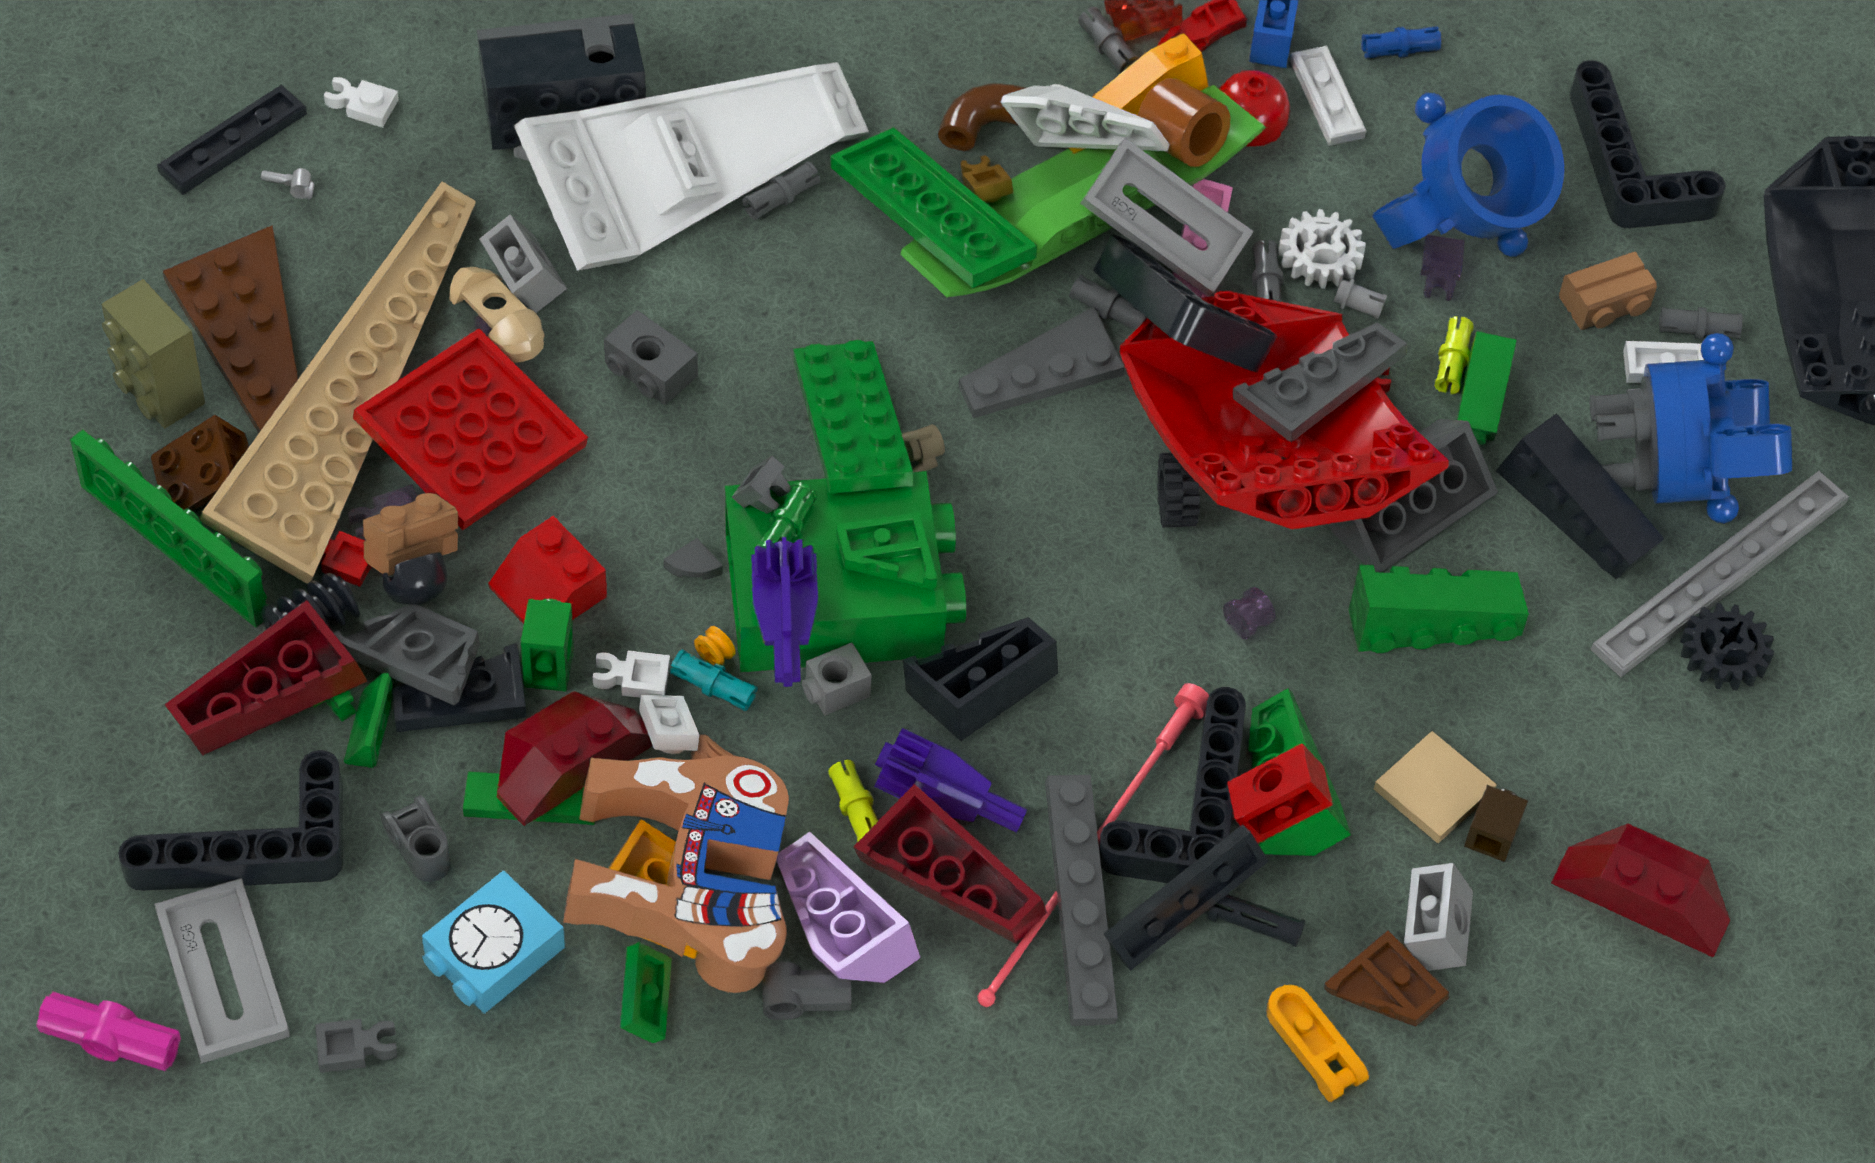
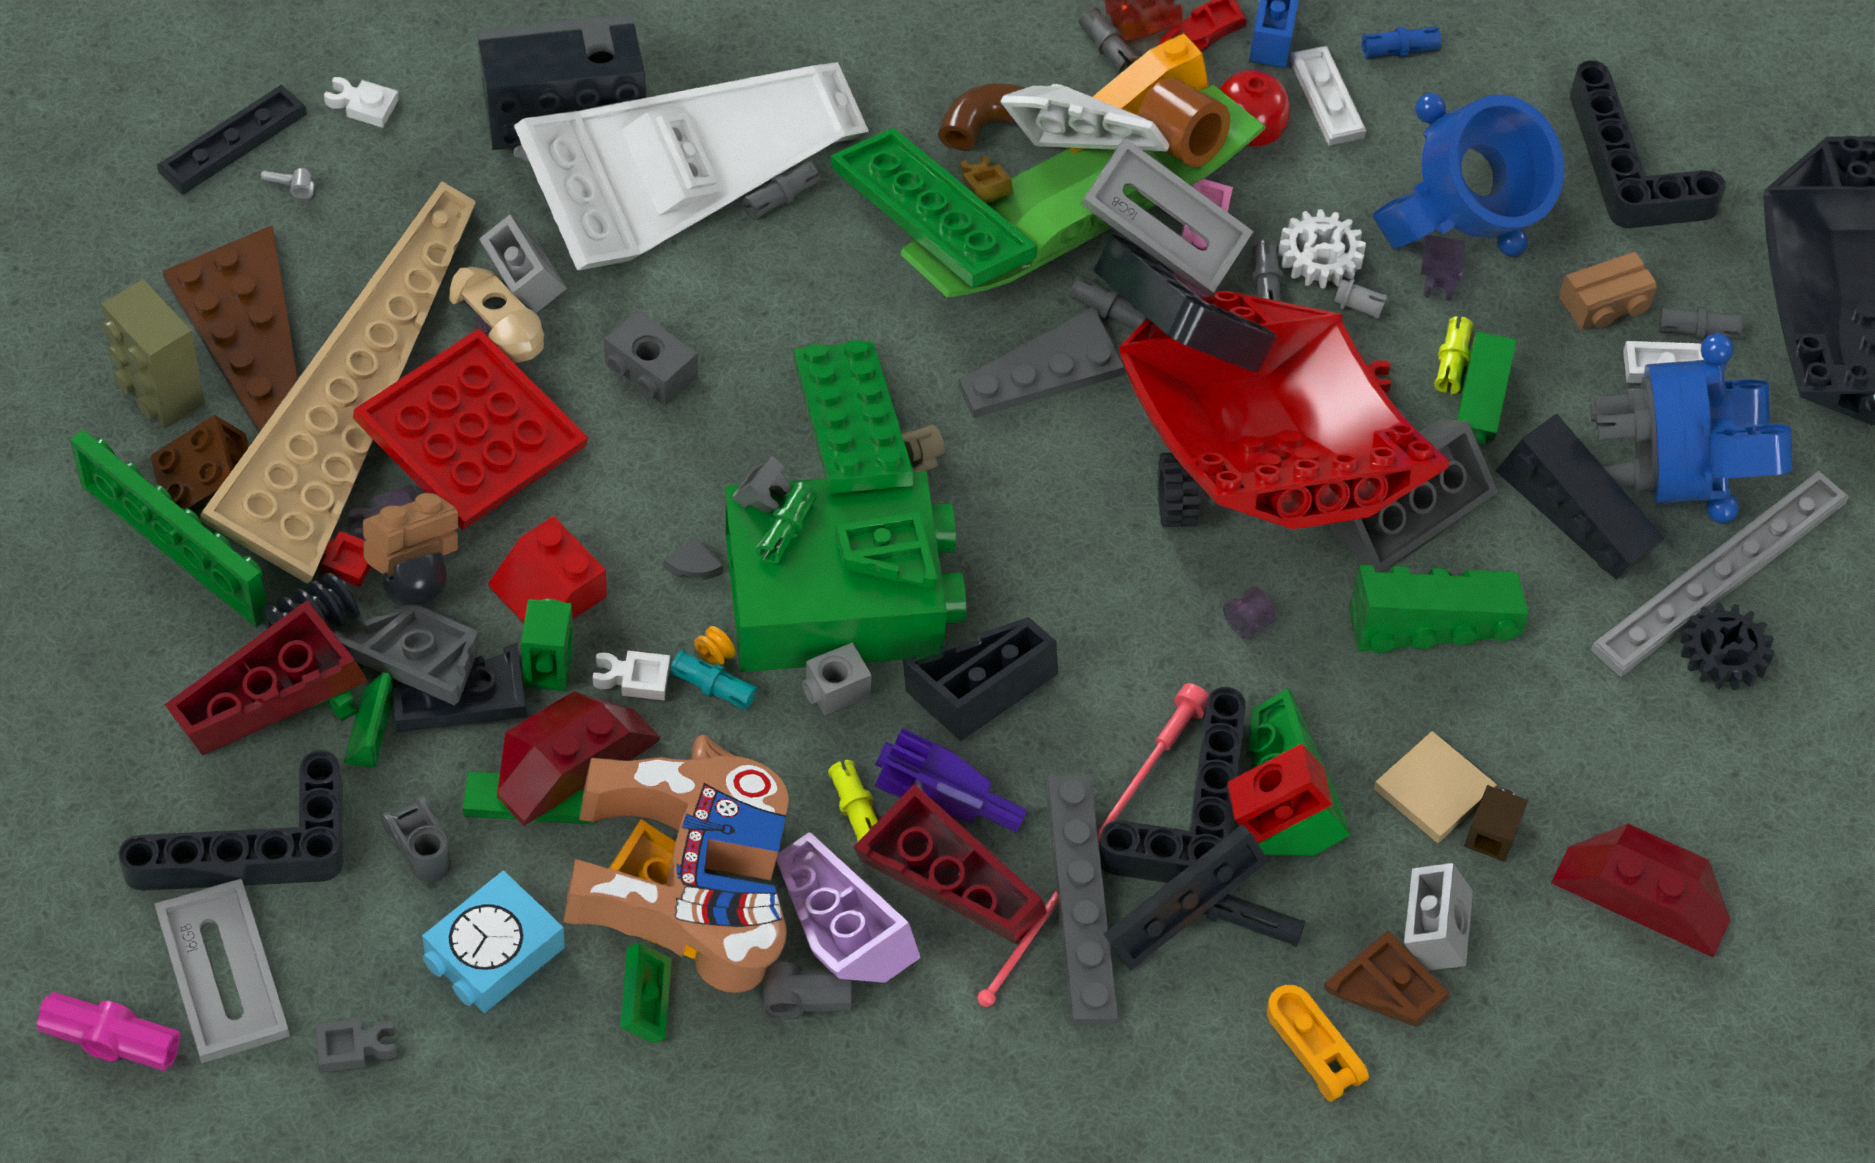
(669, 723): white plate -> none
(785, 602): dark purple piece -> none
(1309, 391): dark grey wing -> none

